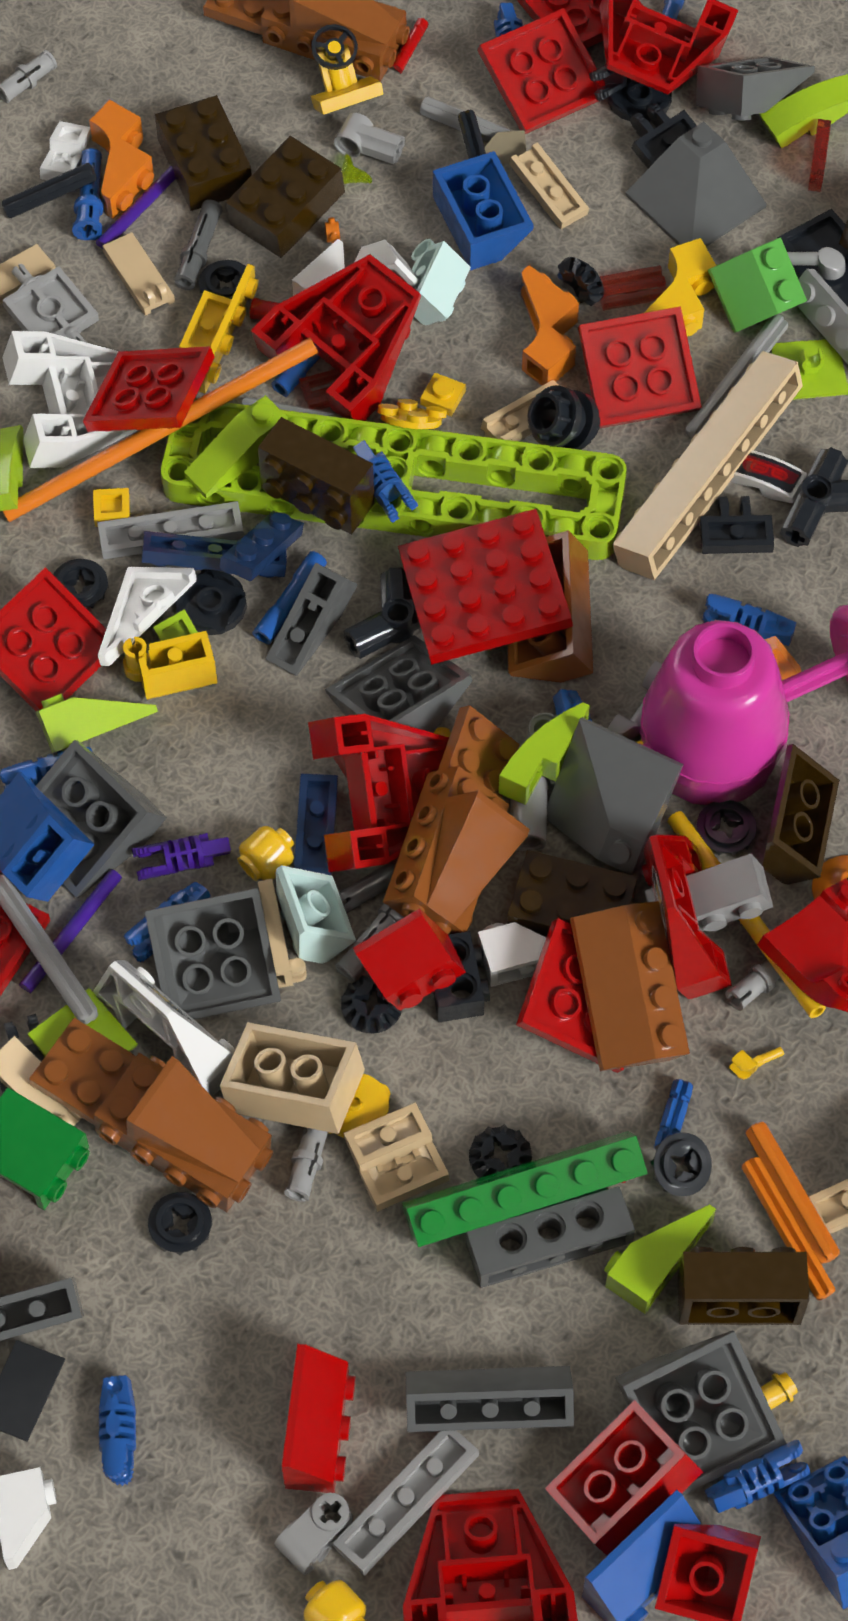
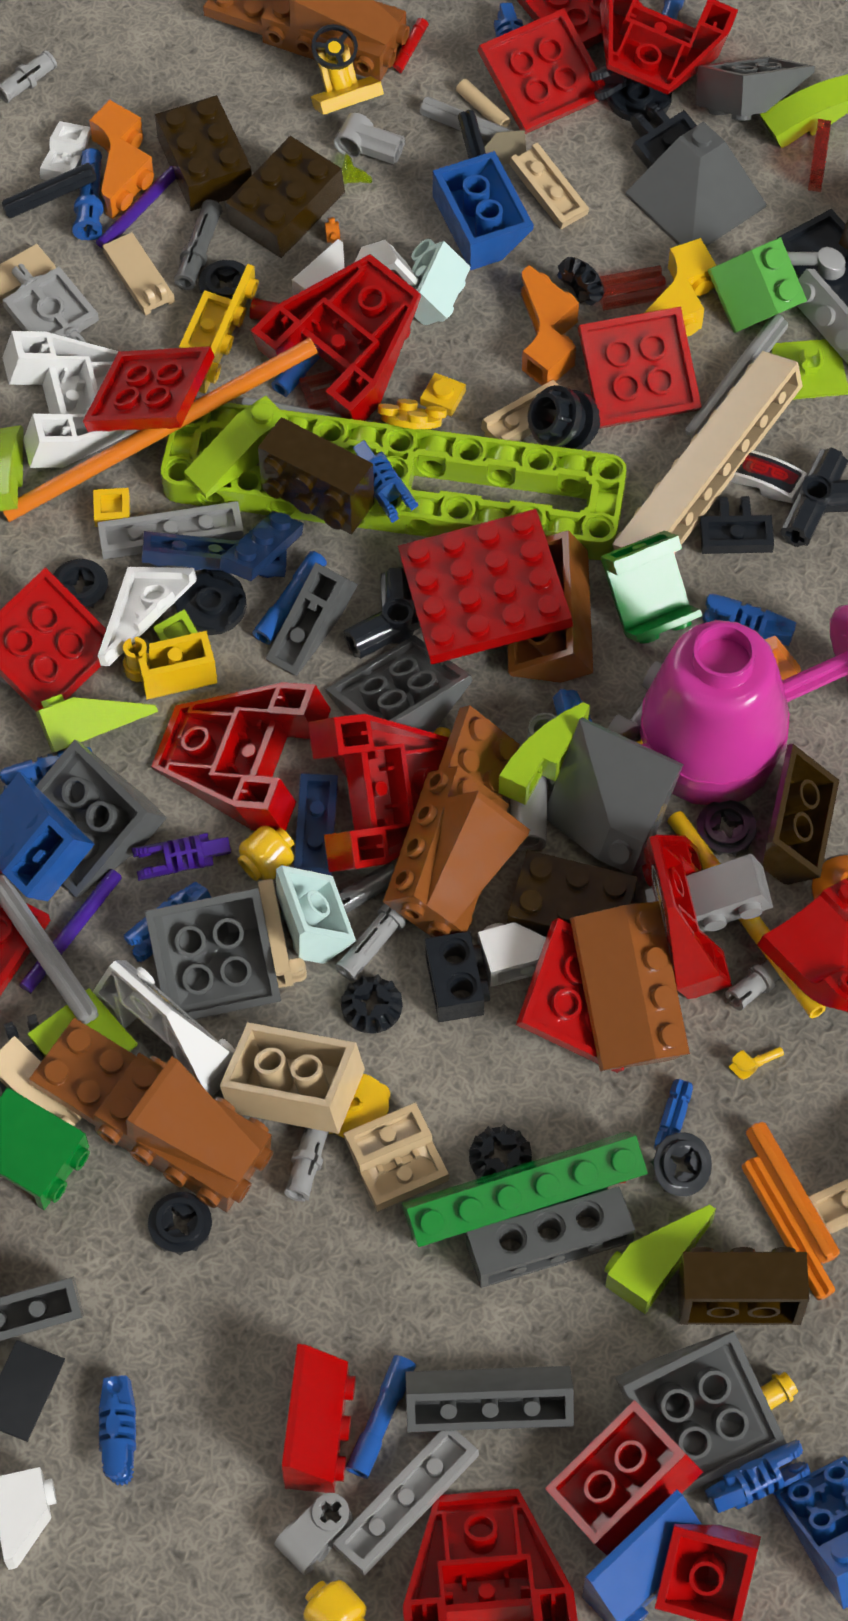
(231, 746): none -> red wedge
(371, 1438): none -> blue piece
(410, 960): red slope -> none
(482, 103): none -> tan piece
(649, 587): none -> panel

